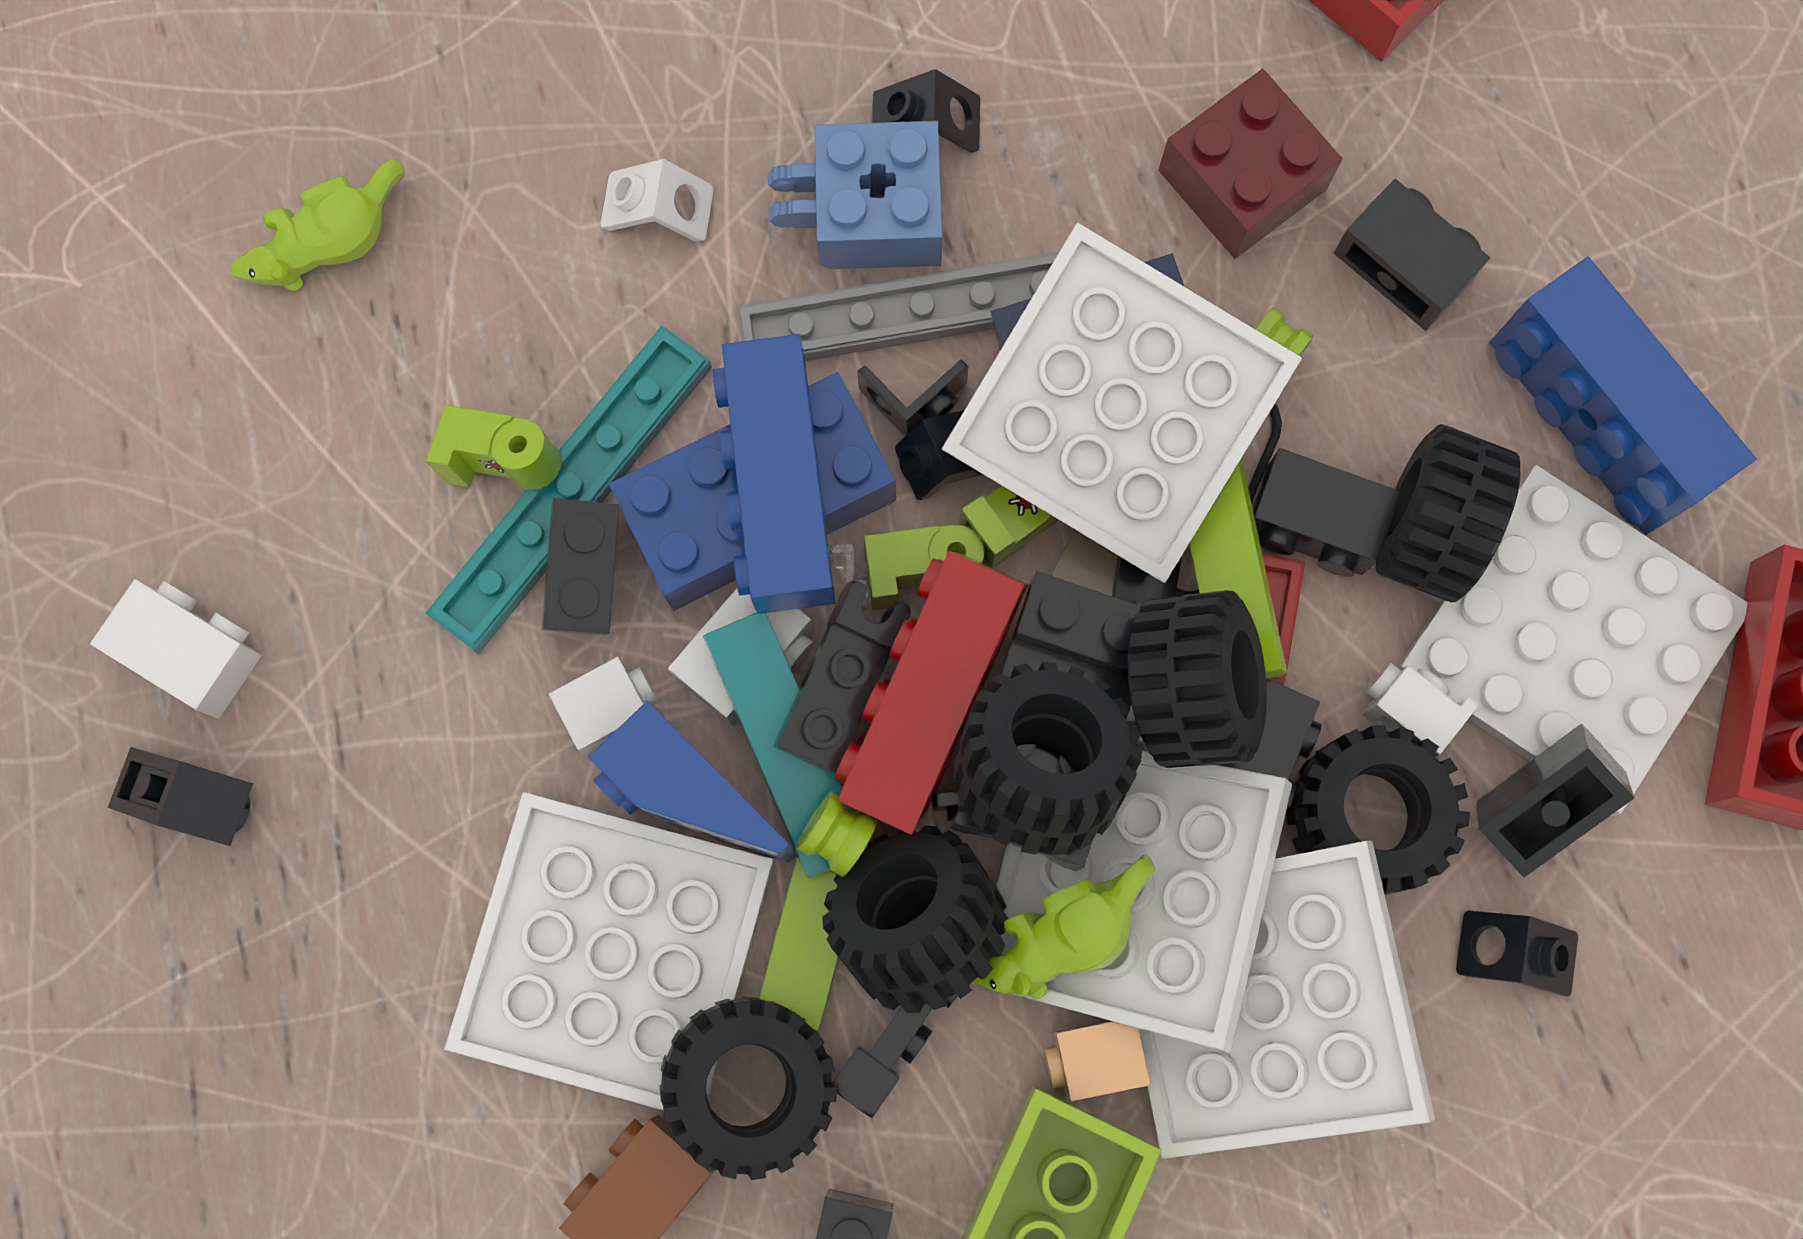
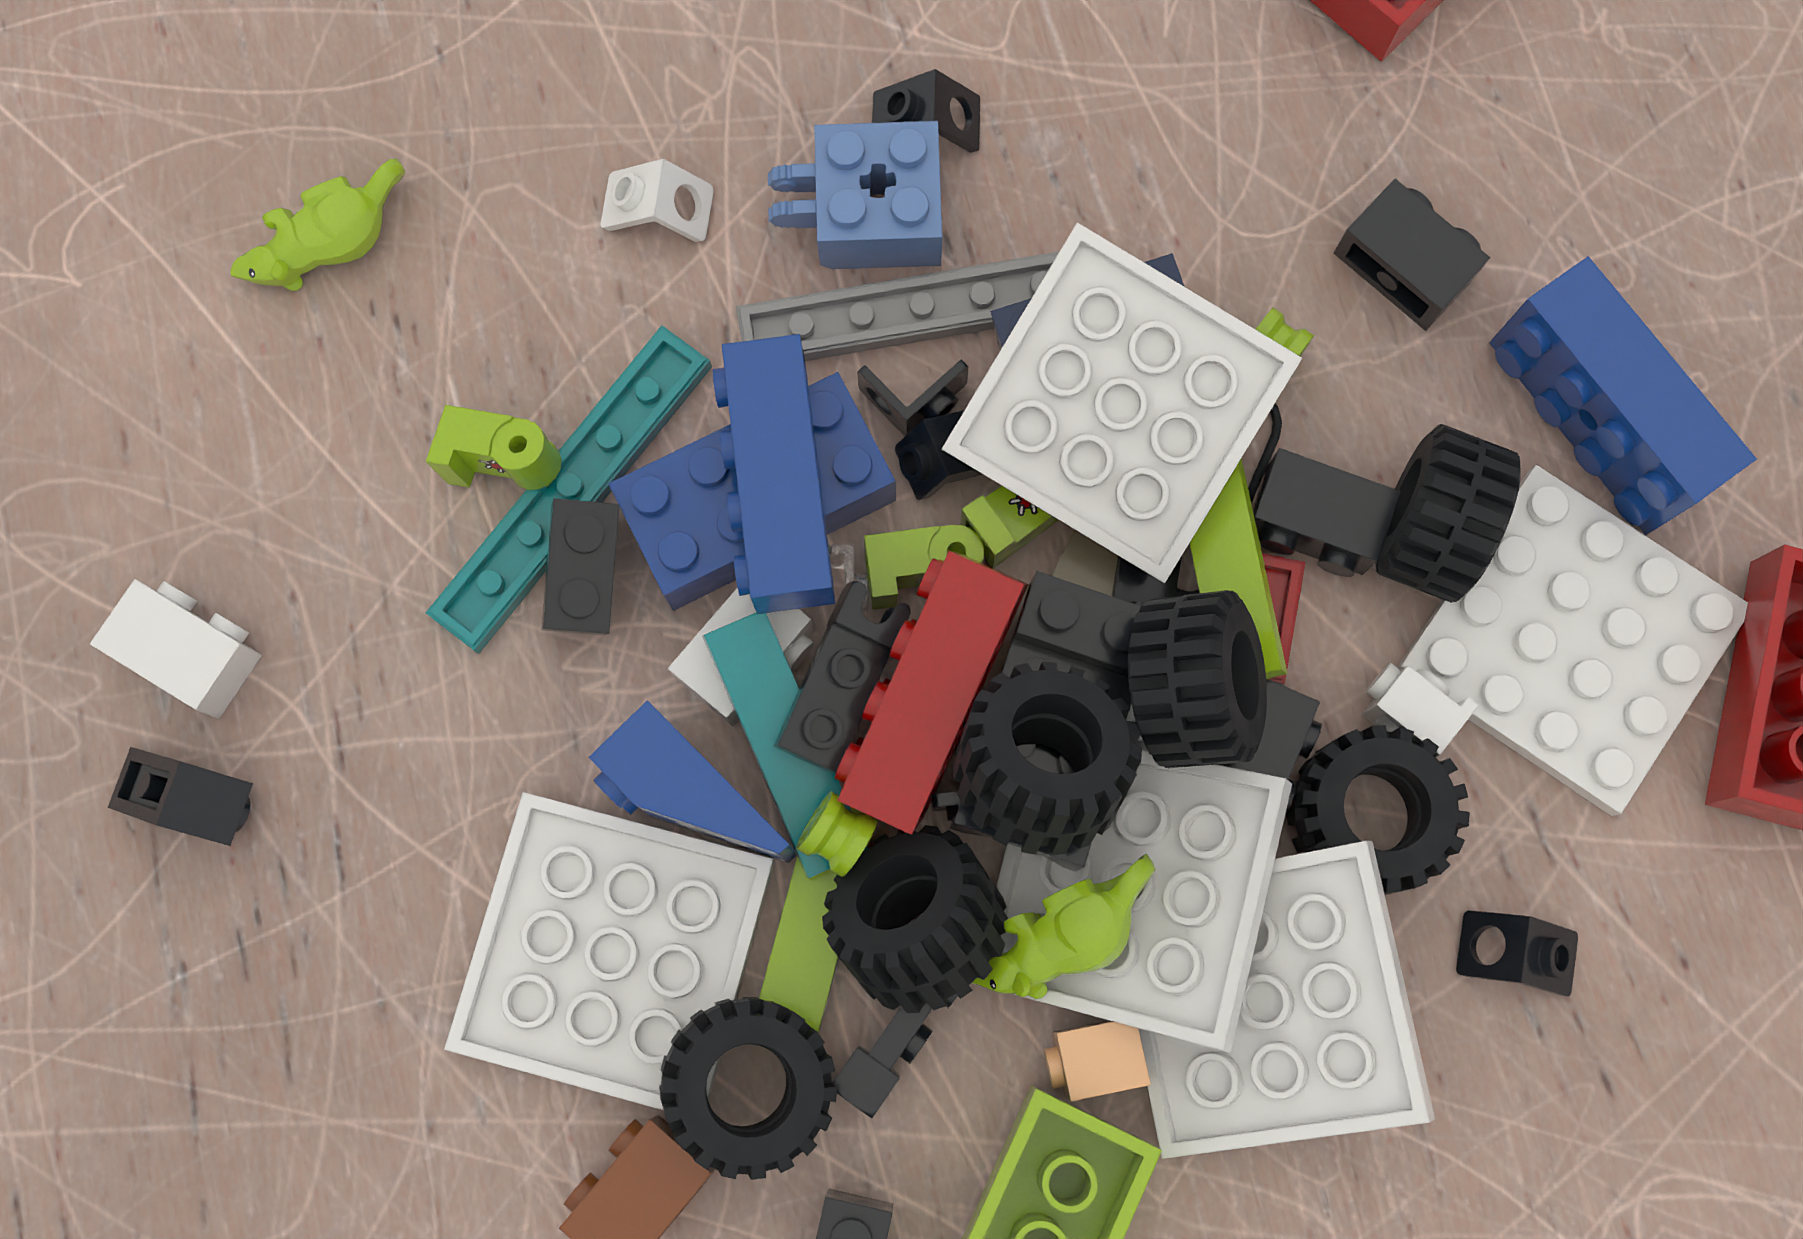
(601, 702): white brick -> none
(1249, 163): dark red brick -> none
(1553, 800): black brick -> none

